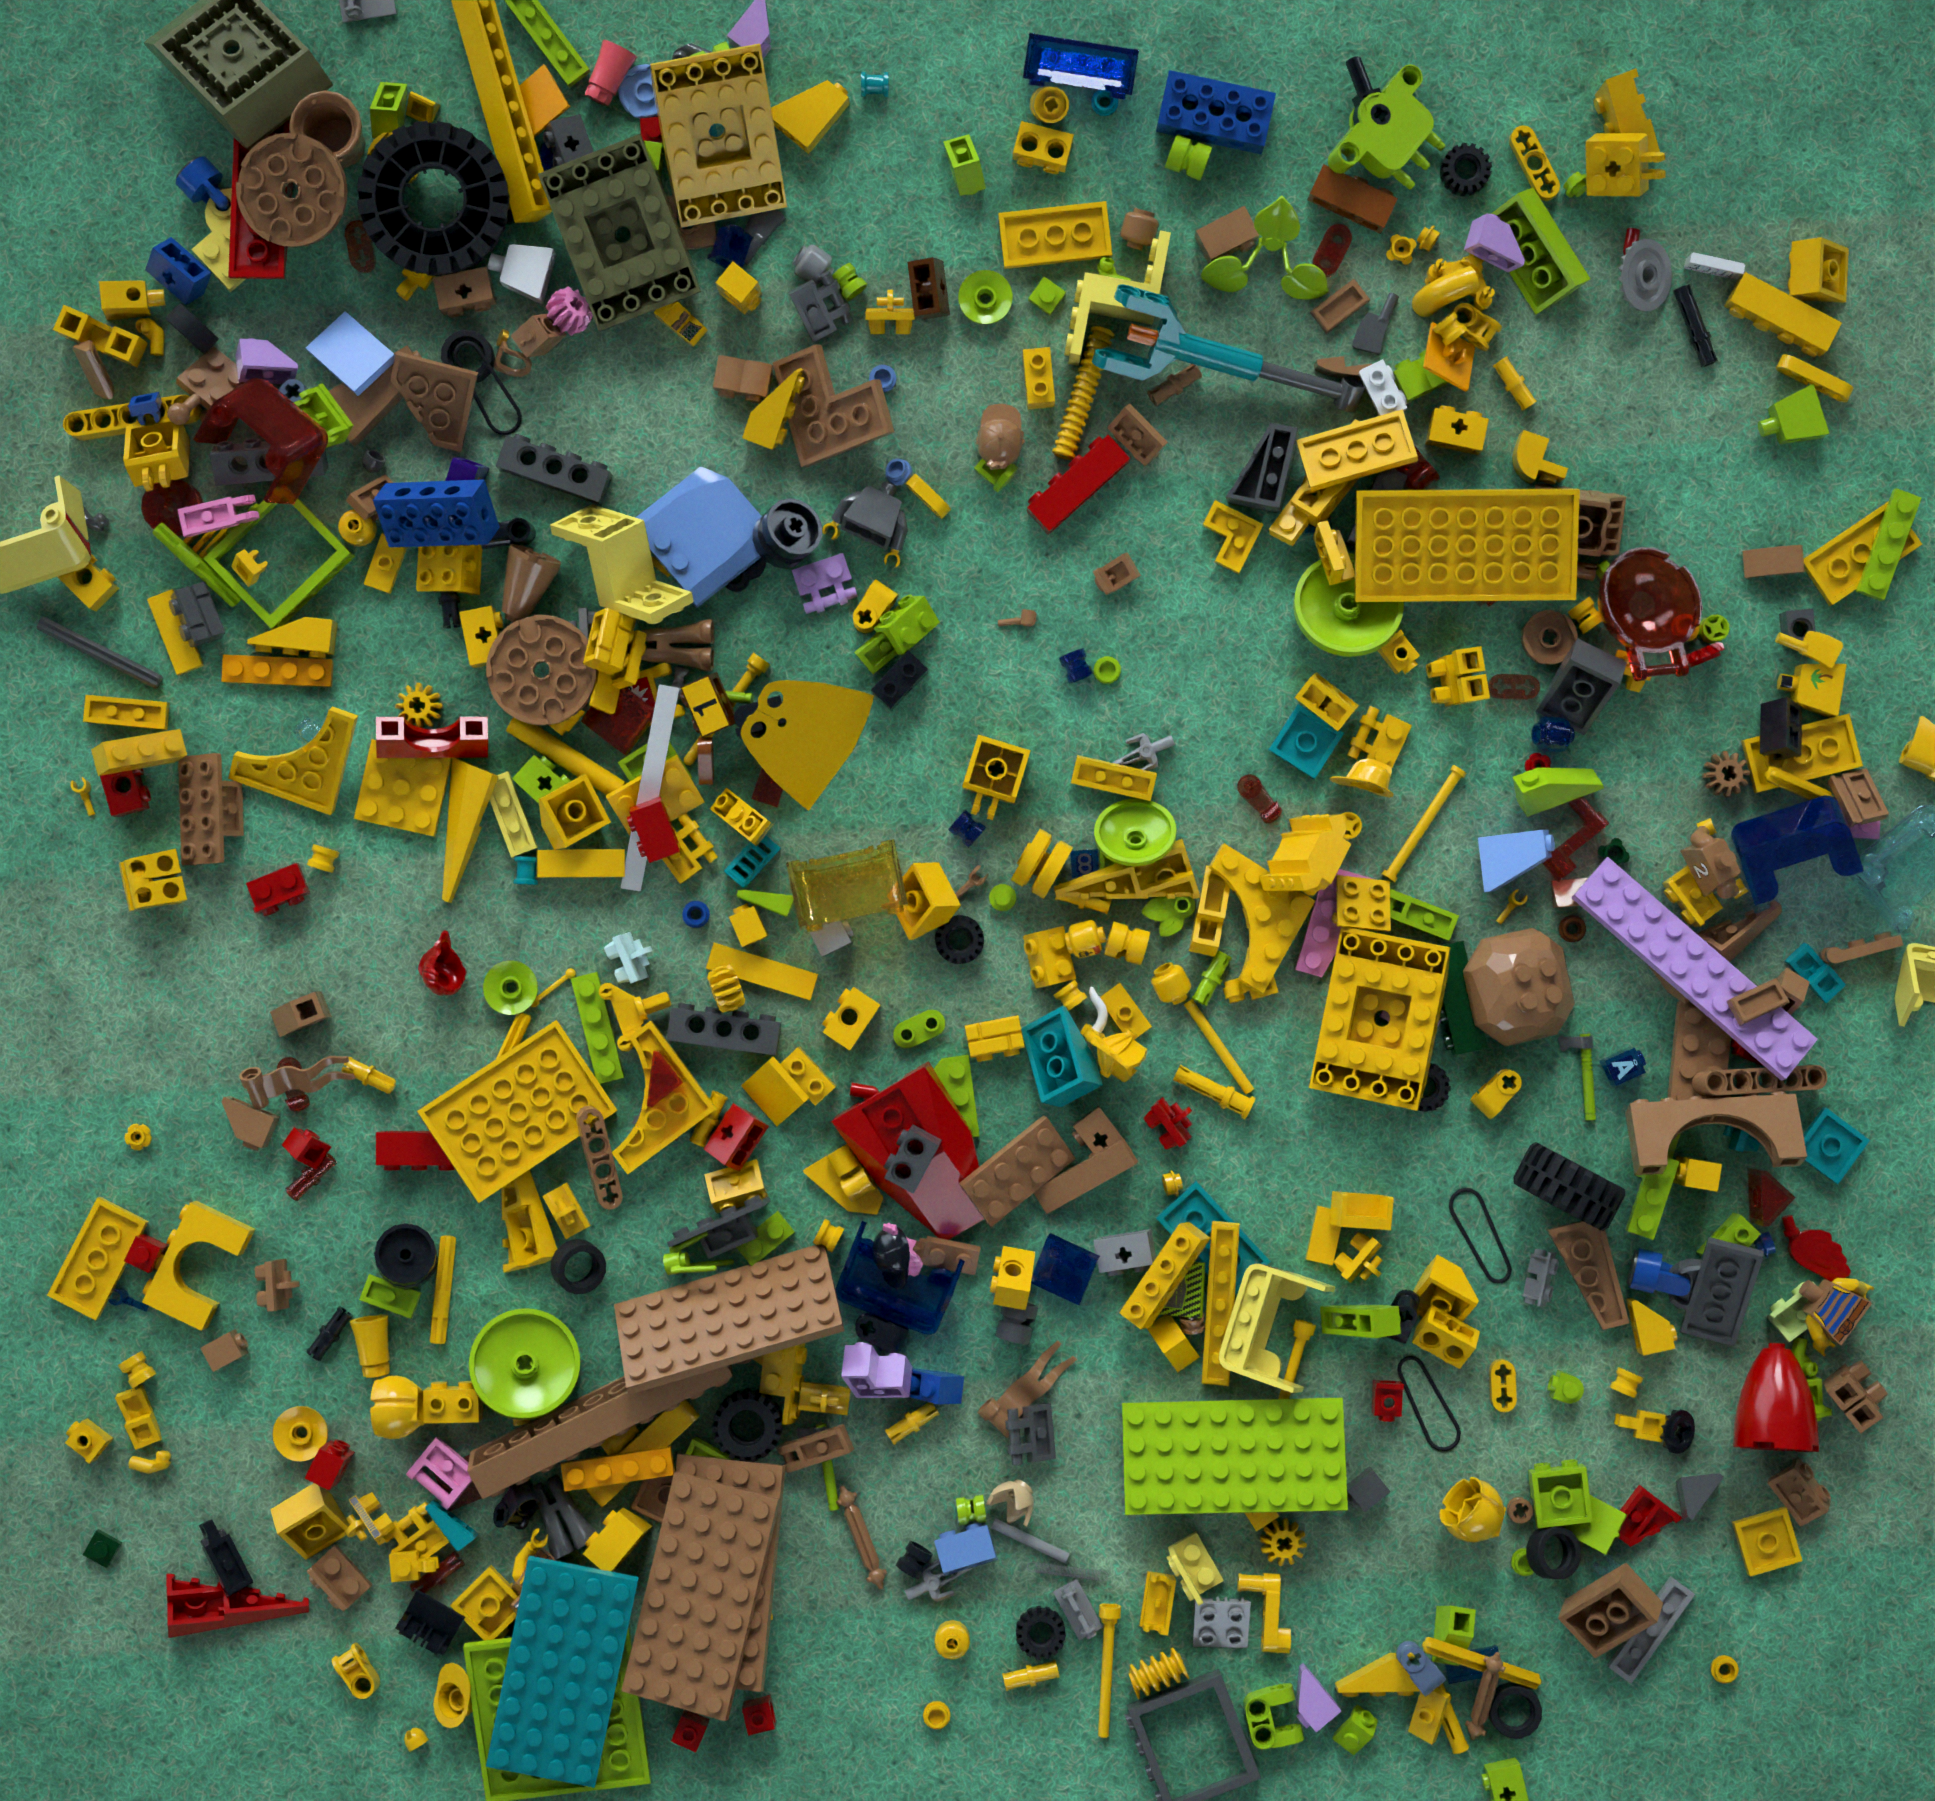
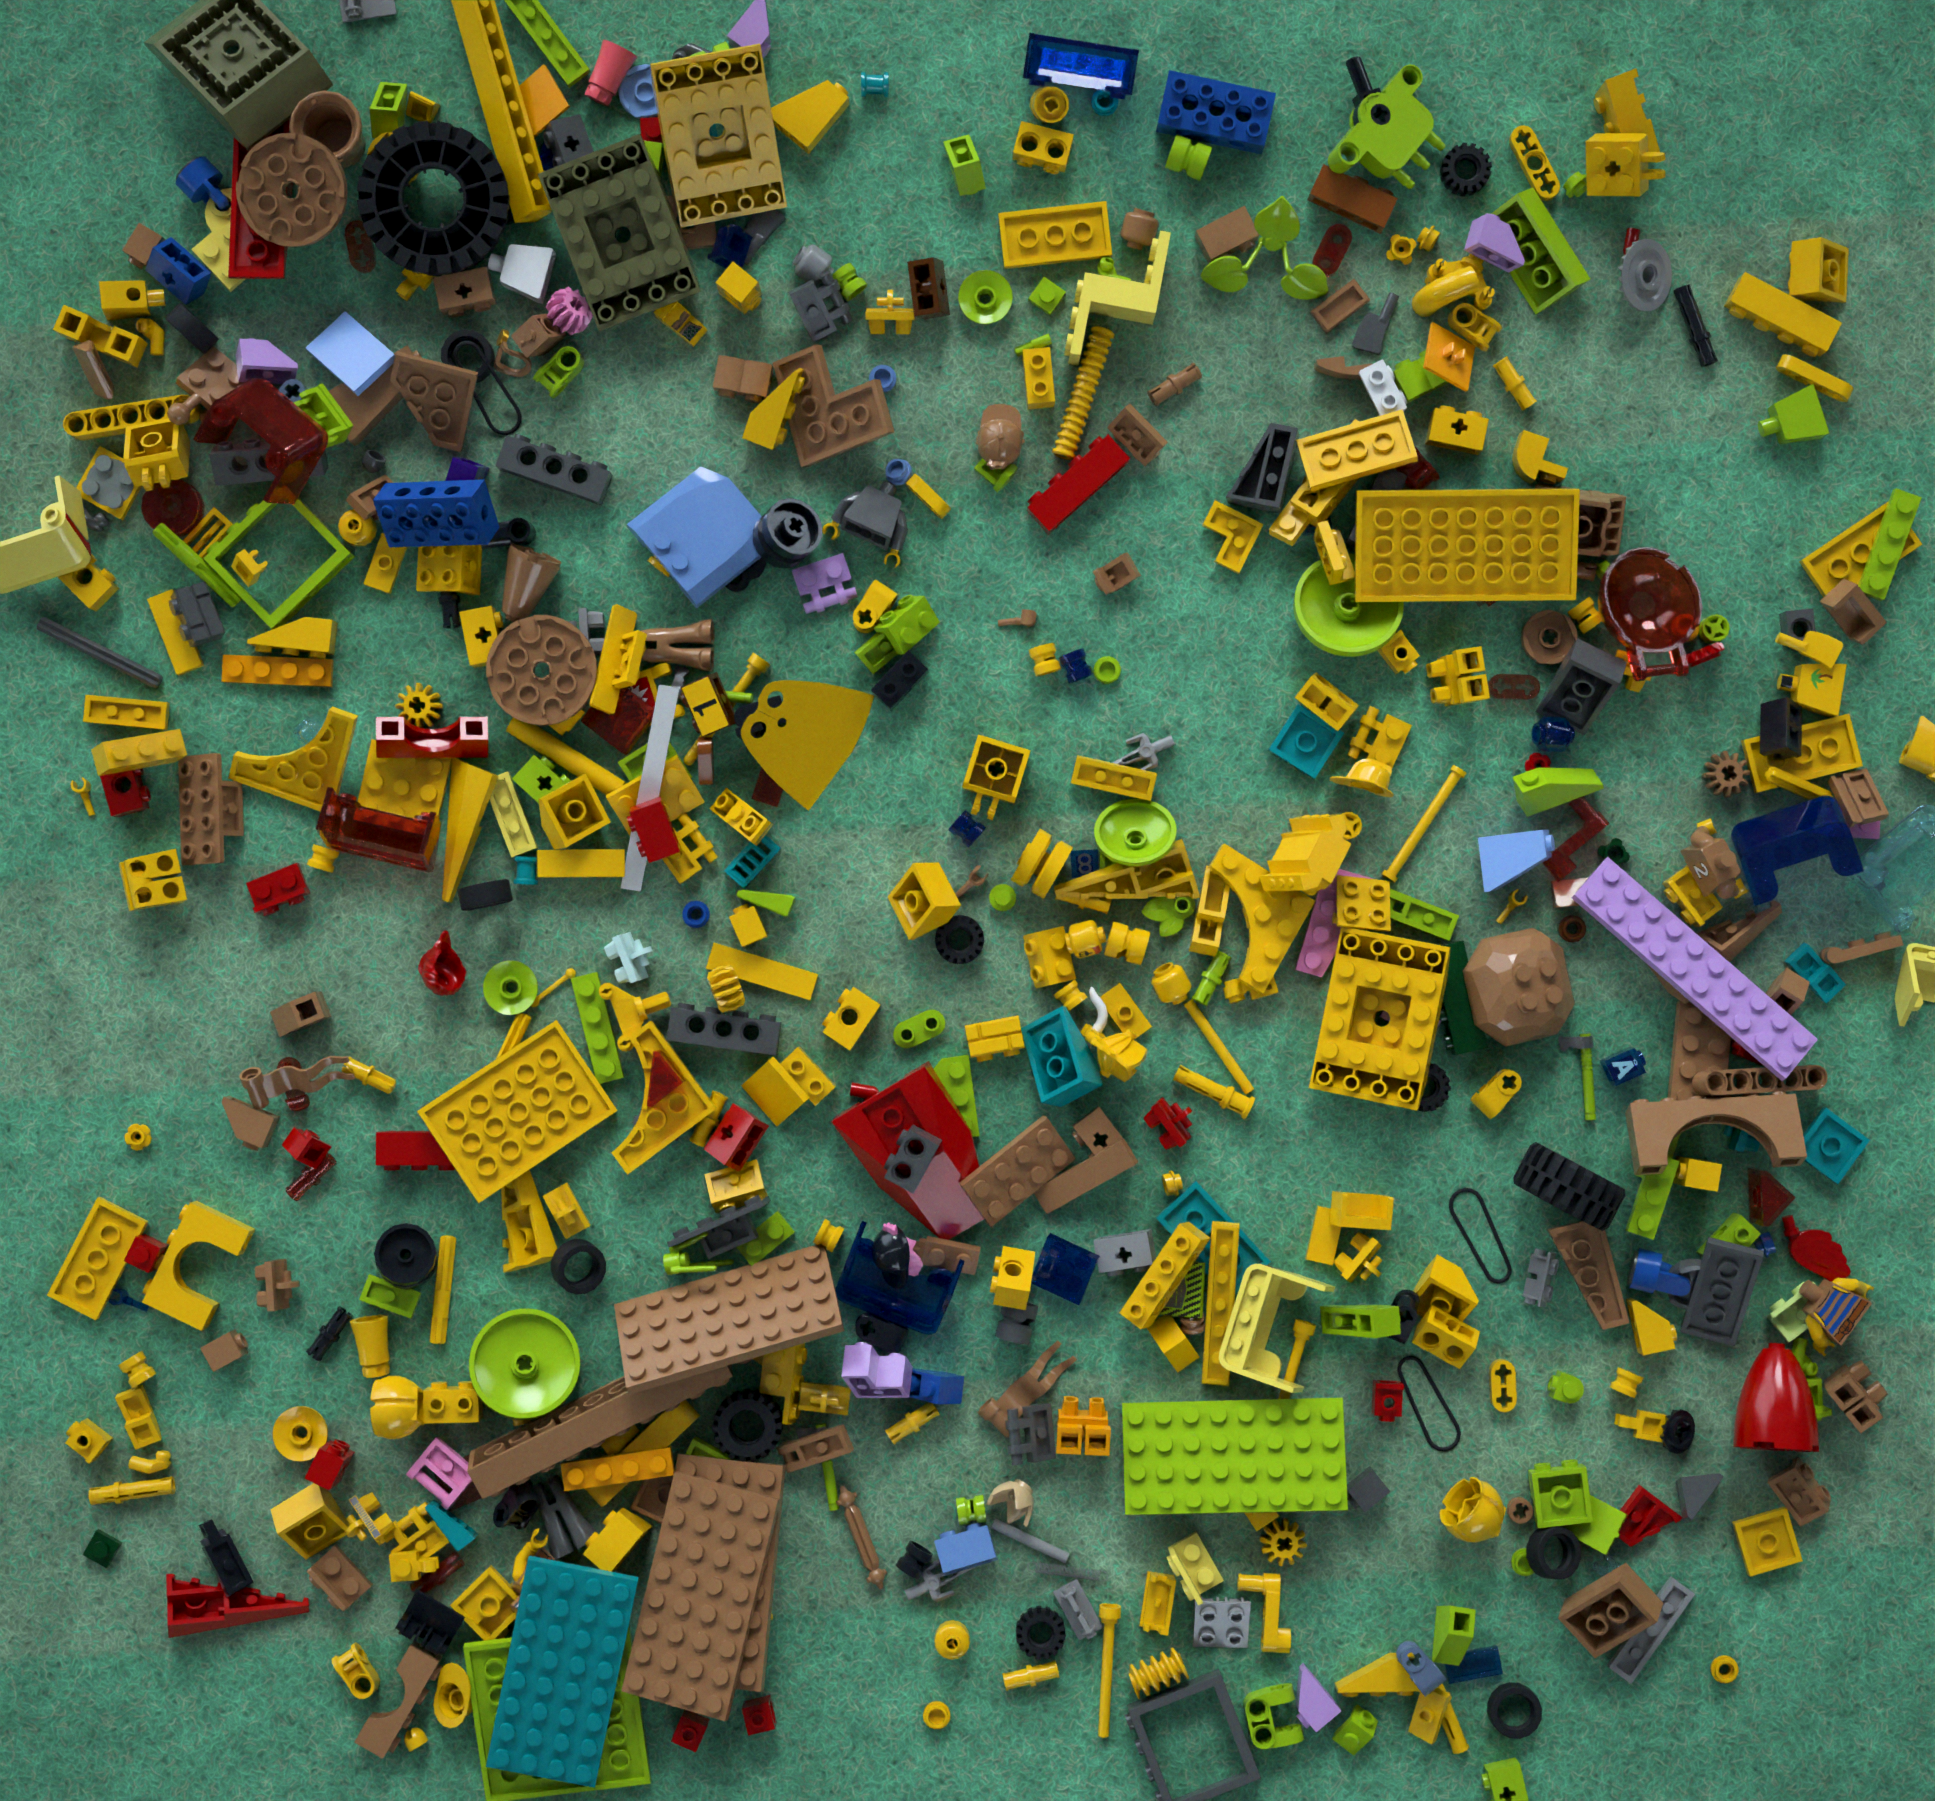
(108, 484): none -> light grey piece
(119, 1492): none -> yellow pin
(140, 245): none -> medium nougat brick
(144, 405): blue tile -> none
(215, 515): bright pink hinge -> none
(377, 833): none -> clear red windscreen
(381, 1729): none -> medium nougat arch
(485, 895): none -> black tyre
(558, 372): none -> lime piece
(603, 1156): medium nougat beam -> none
(609, 641): yellow brick -> none
(622, 563): light yellow bracket -> none
(832, 937): light grey brick -> none
(846, 1181): yellow panel -> none
(847, 886): clear yellow windscreen -> none
(1035, 343): none -> lime pin
(1042, 653): none -> yellow wheel
(1083, 1426): none -> light orange hips
(1173, 343): teal piece -> none
(1257, 796): clear red piece -> none
(1450, 328): yellow wheel -> none
(1475, 1661): yellow axle -> none
(1485, 1696): medium nougat wheel -> none
(1714, 266): white tile -> none
(1758, 1001): medium nougat tile -> none
(1773, 561): medium nougat slope -> none
(1853, 611): none -> medium nougat panel

